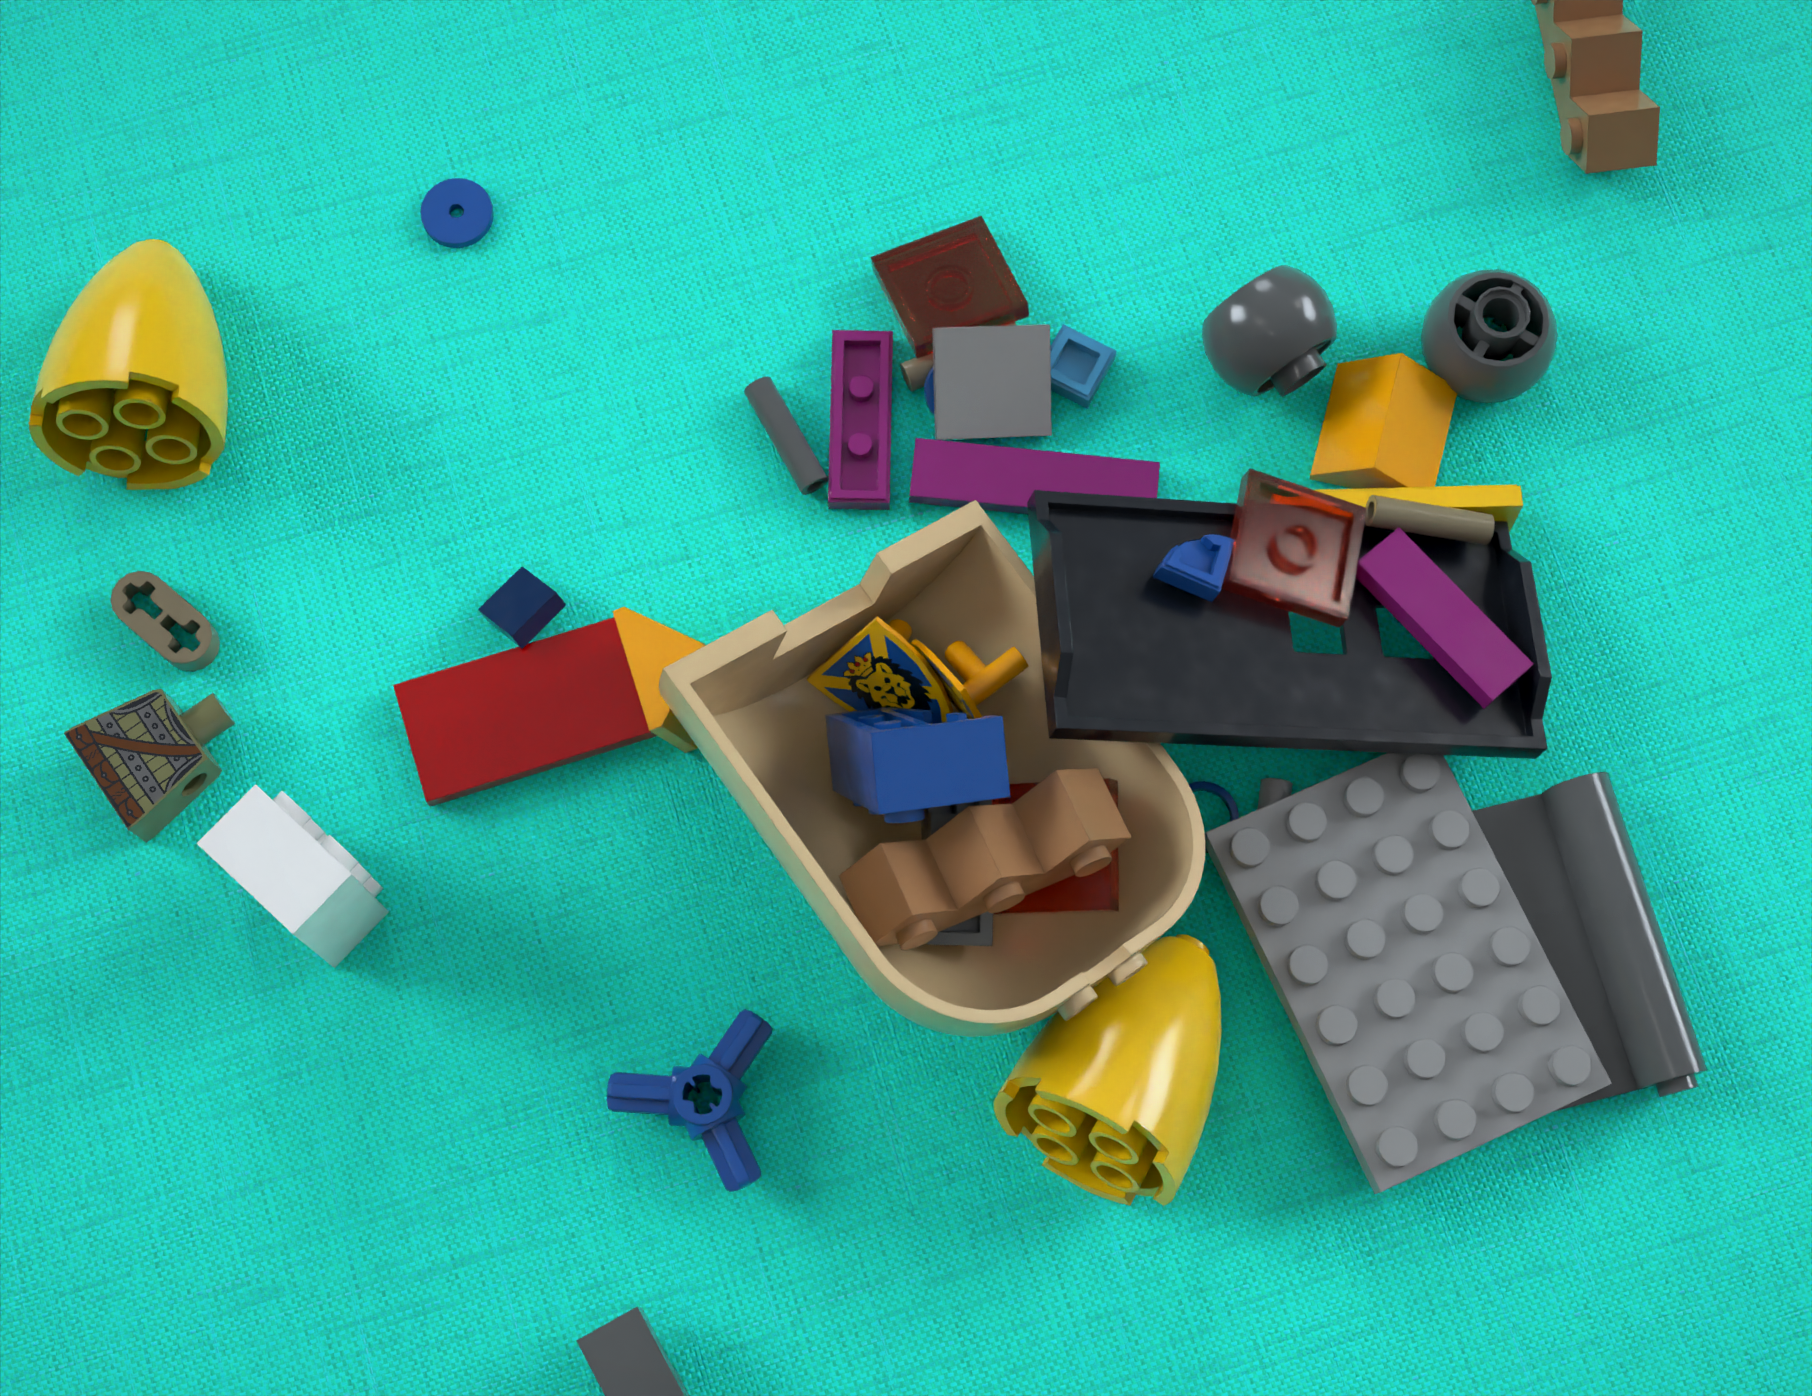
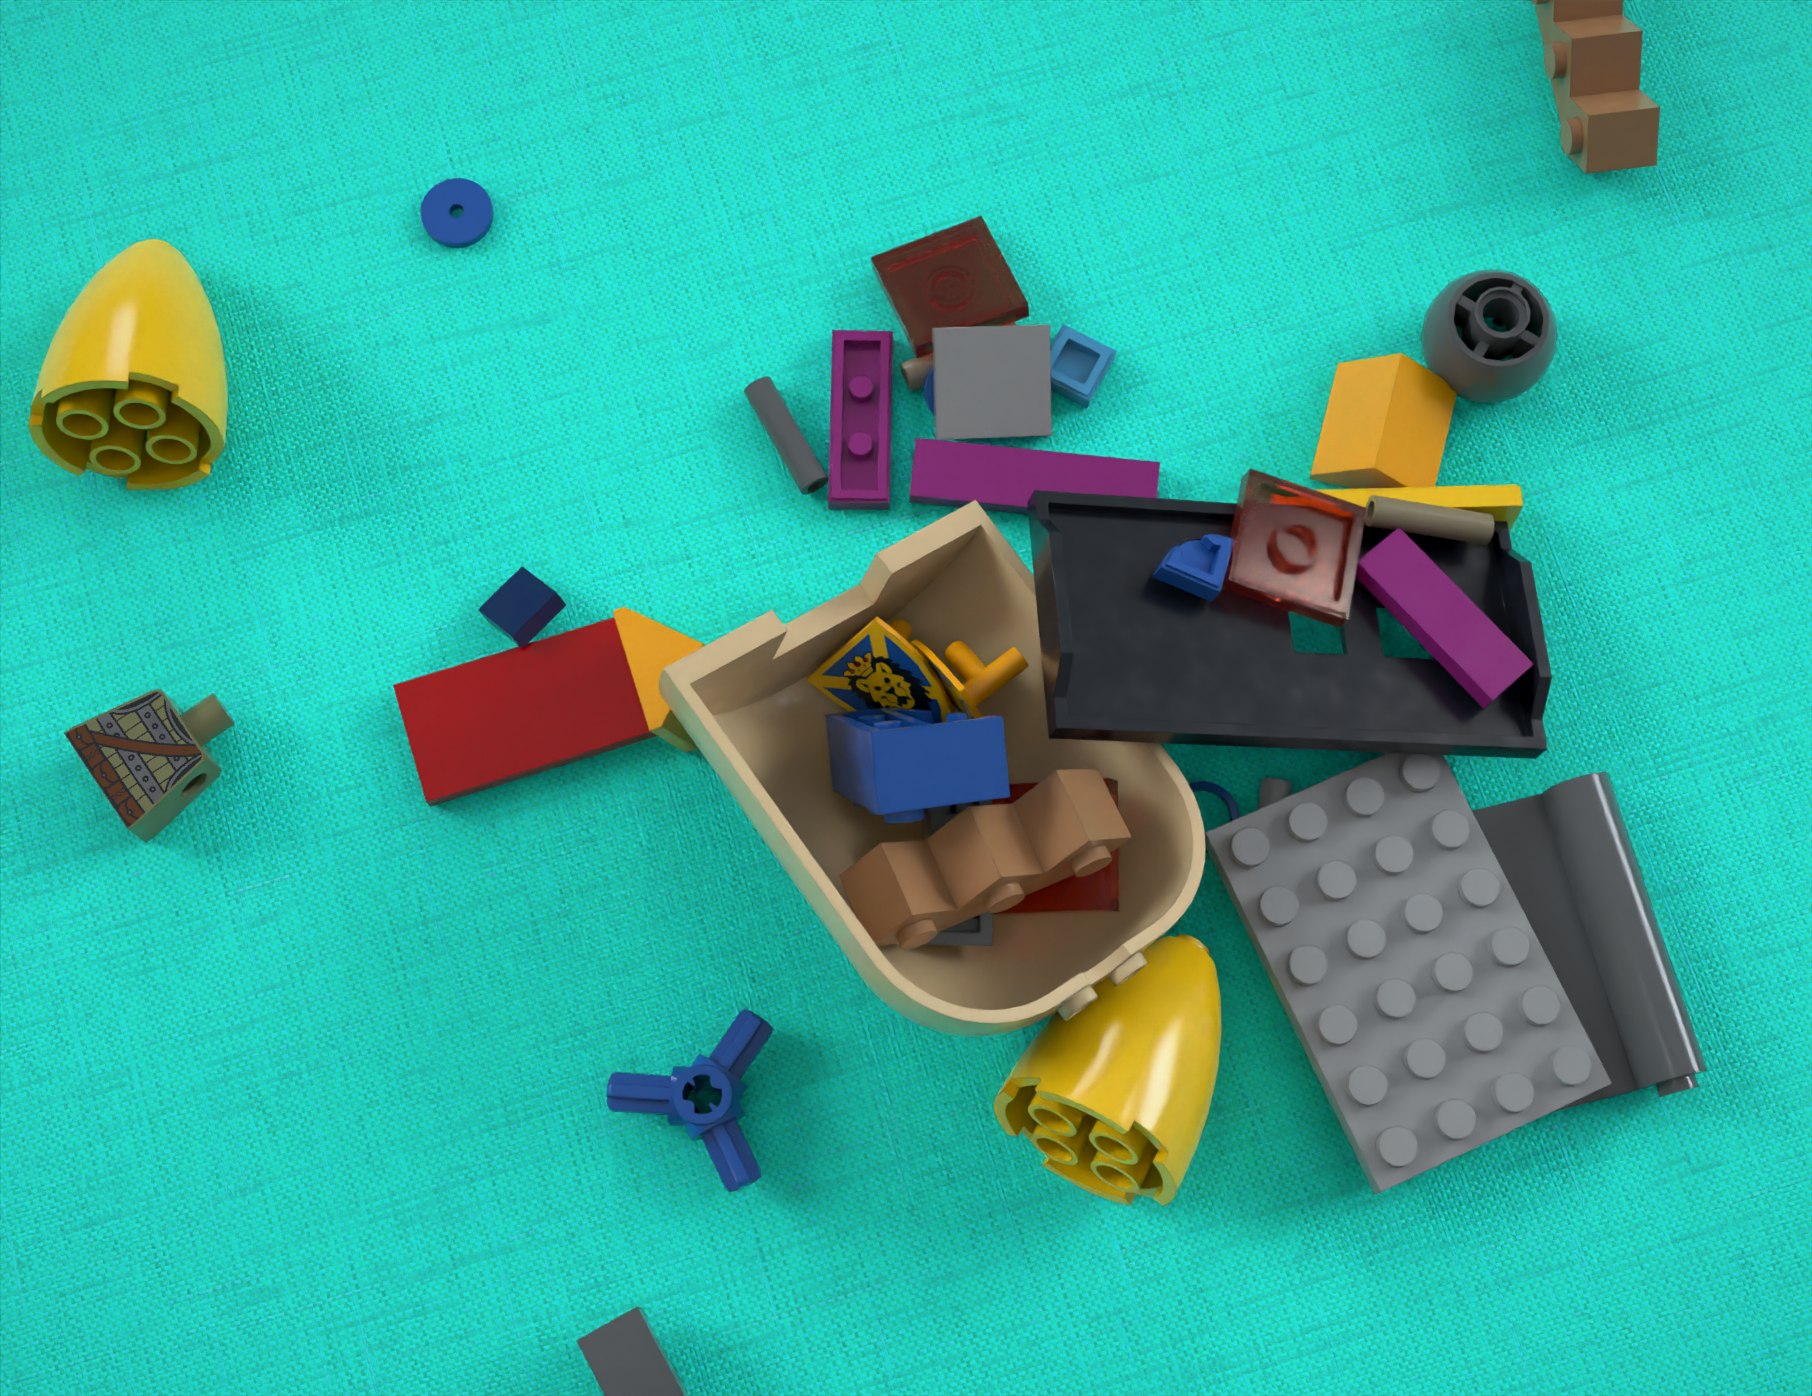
(156, 631): dark tan beam -> none
(296, 873): white brick -> none
(1271, 333): dark grey wheel -> none

